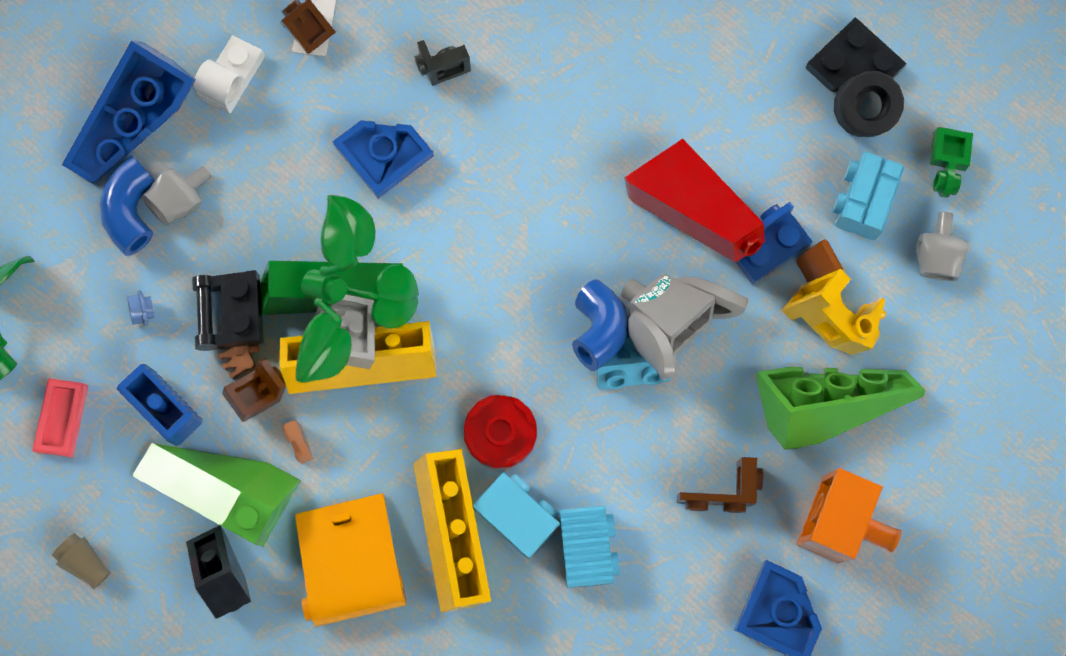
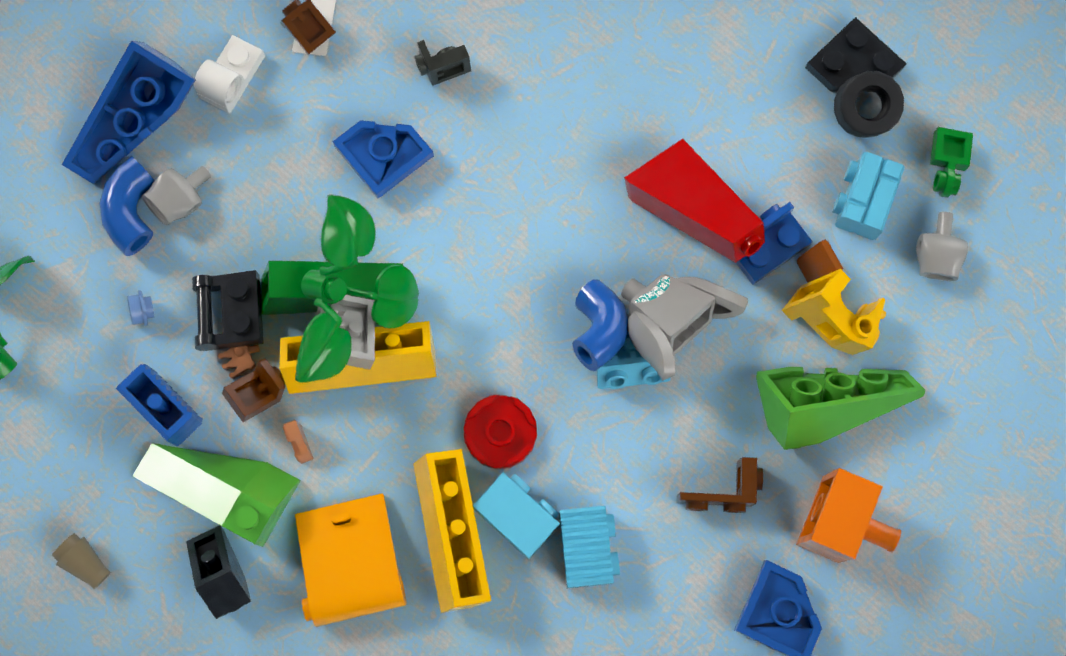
(60, 418): coral tile -> none

